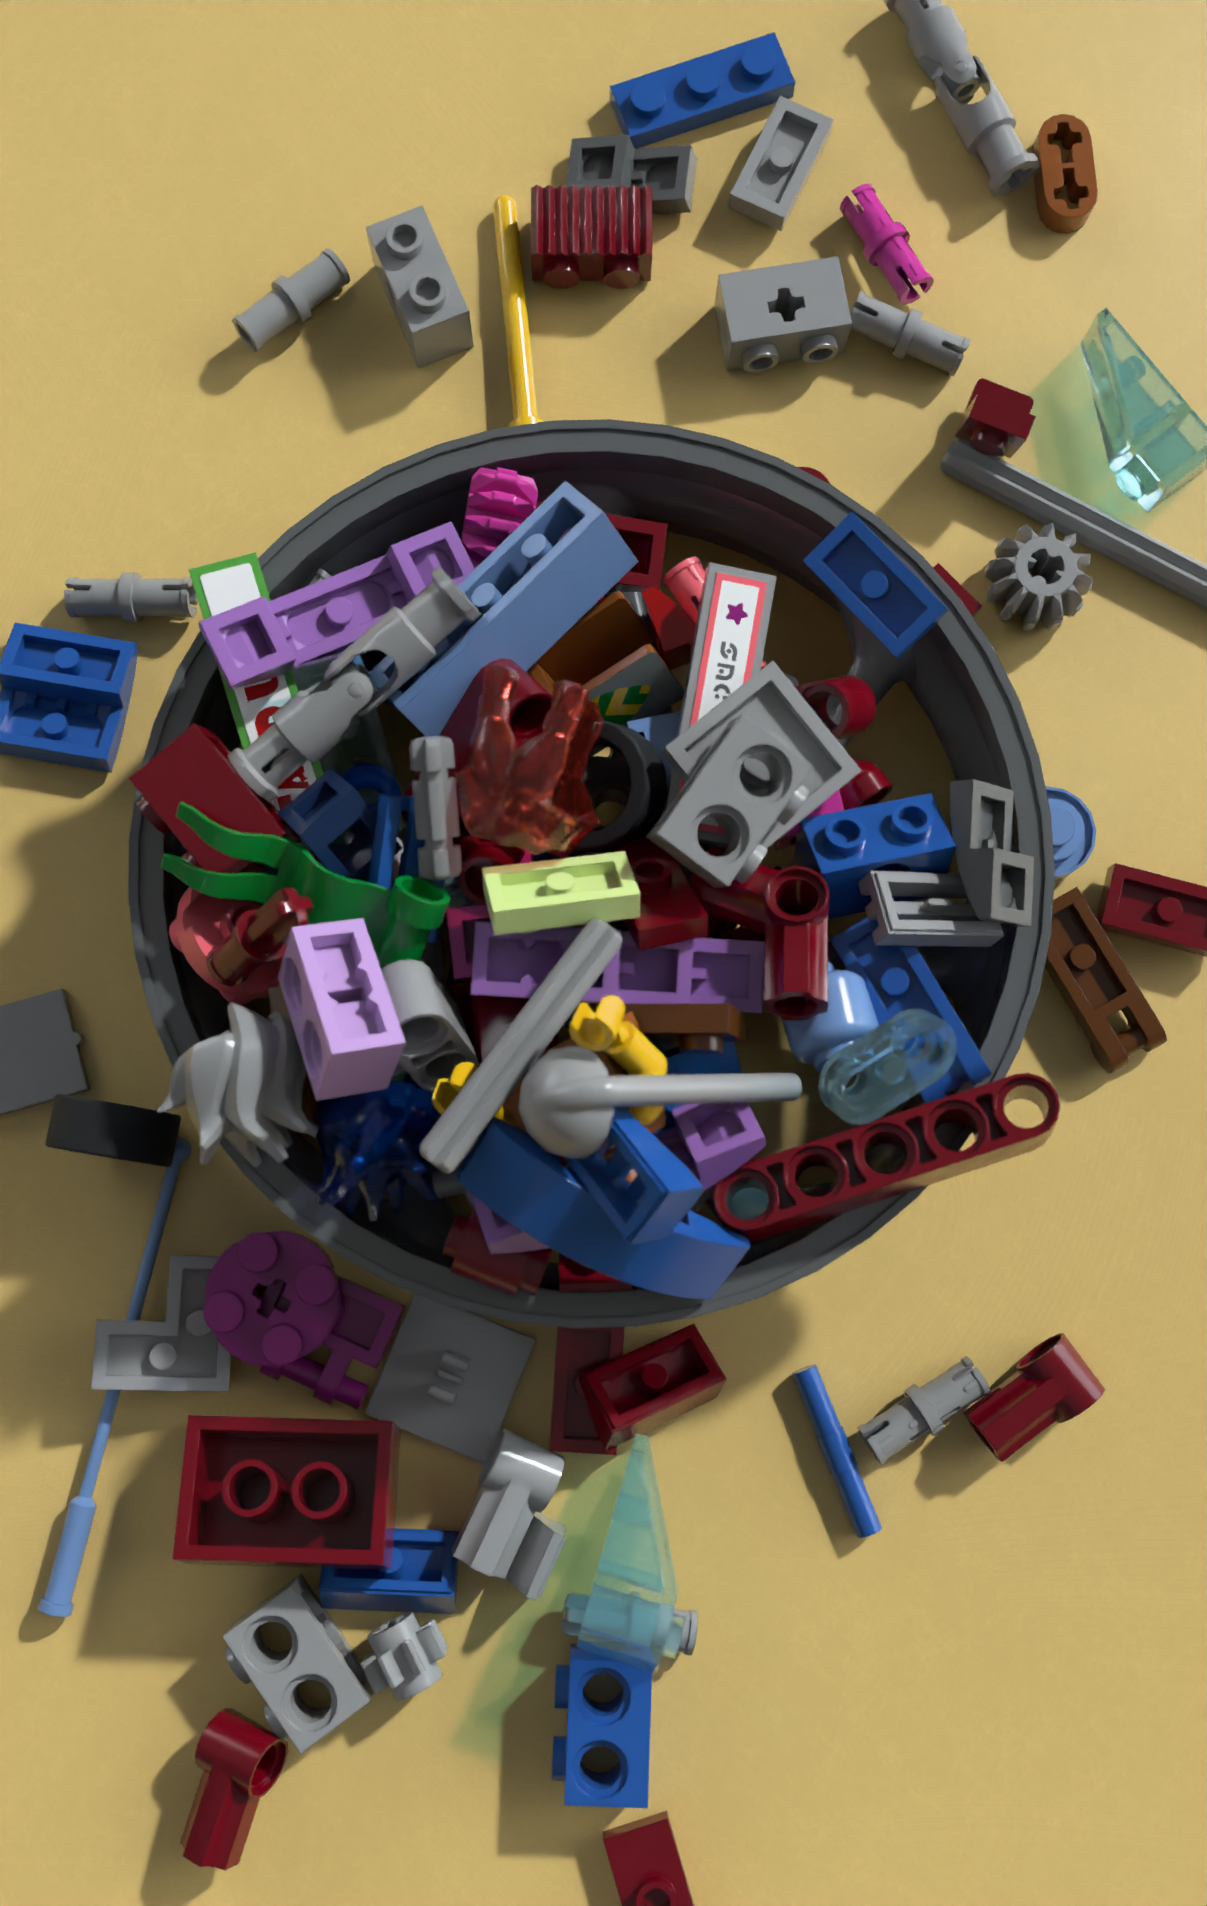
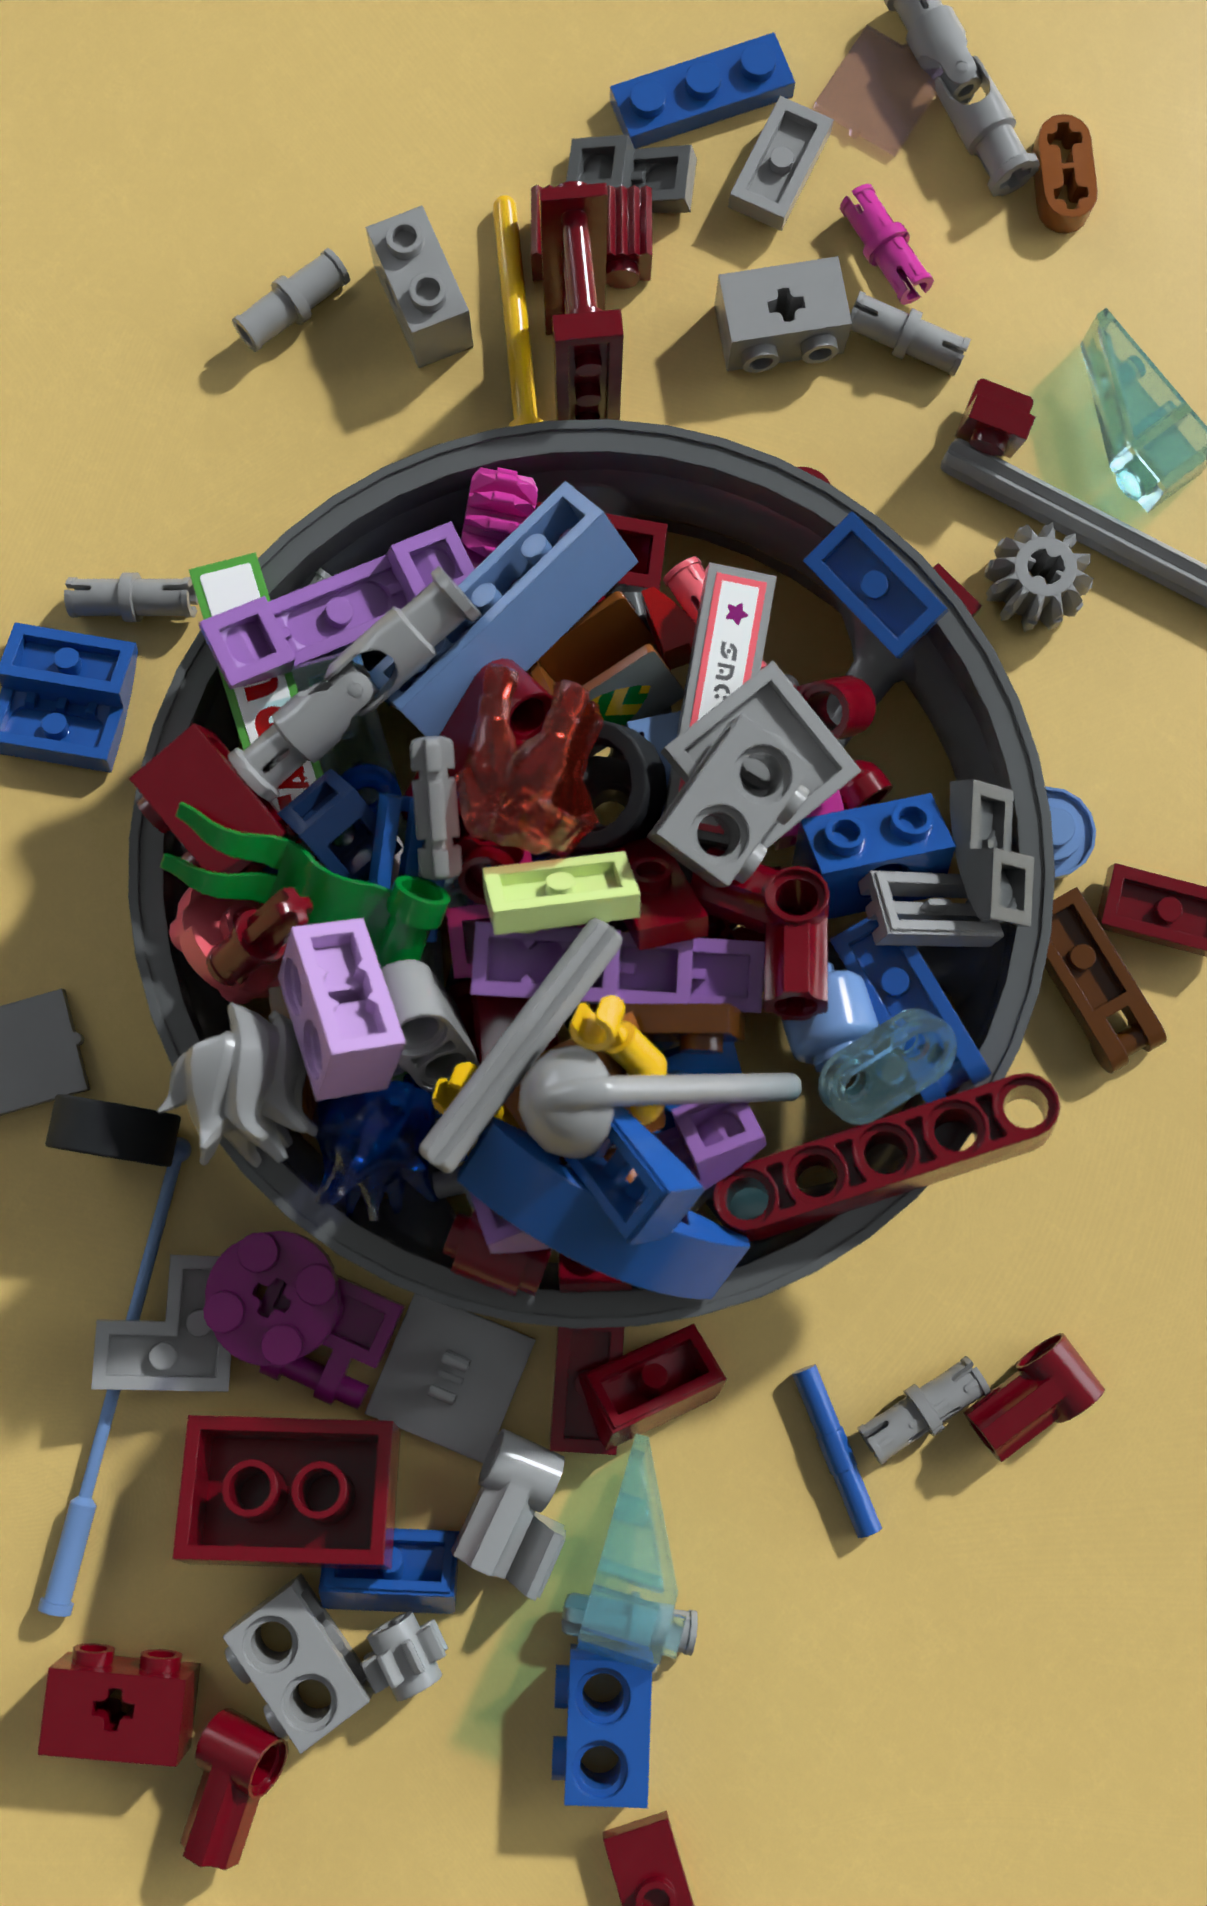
(89, 1725): none -> dark red brick
(574, 294): none -> dark red fence
(879, 91): none -> piece

